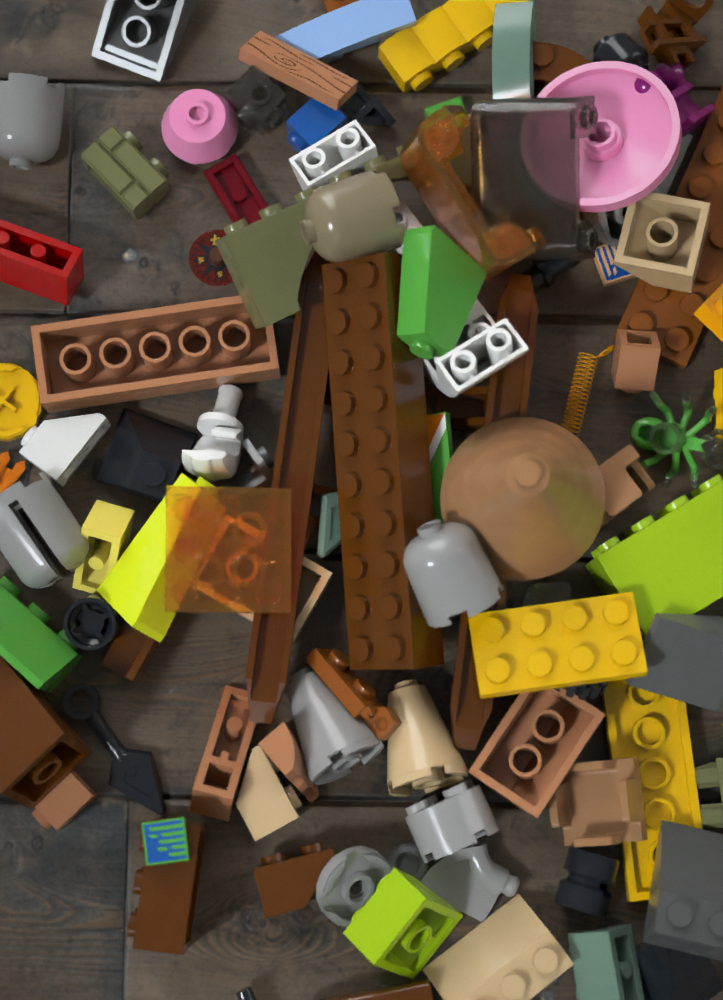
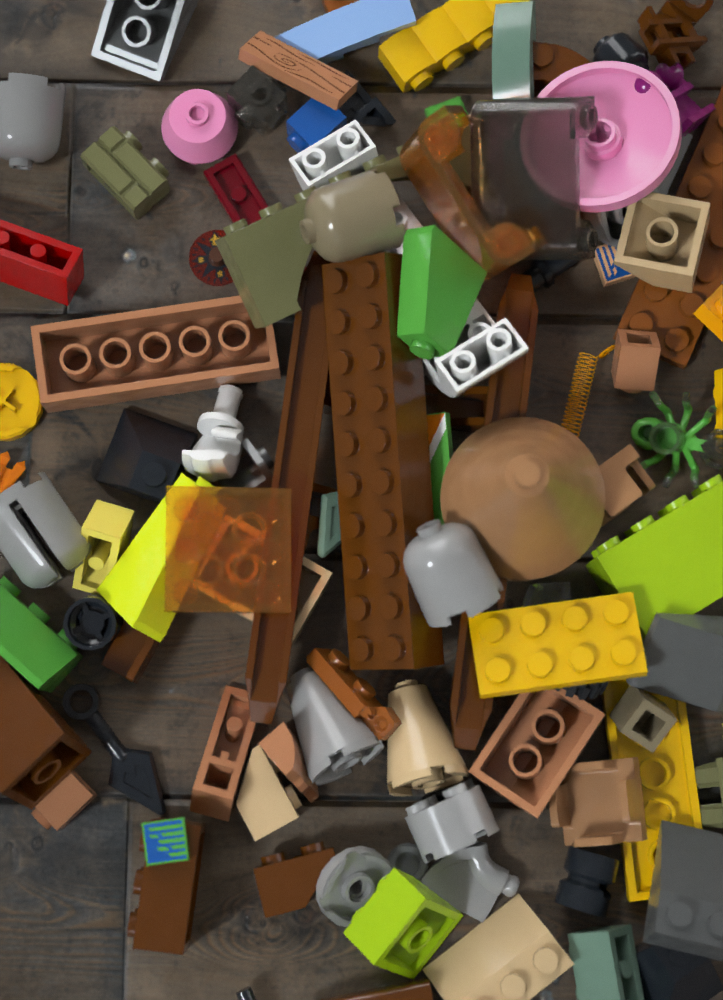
(63, 444): white slope -> none
(642, 718): none -> dark tan brick

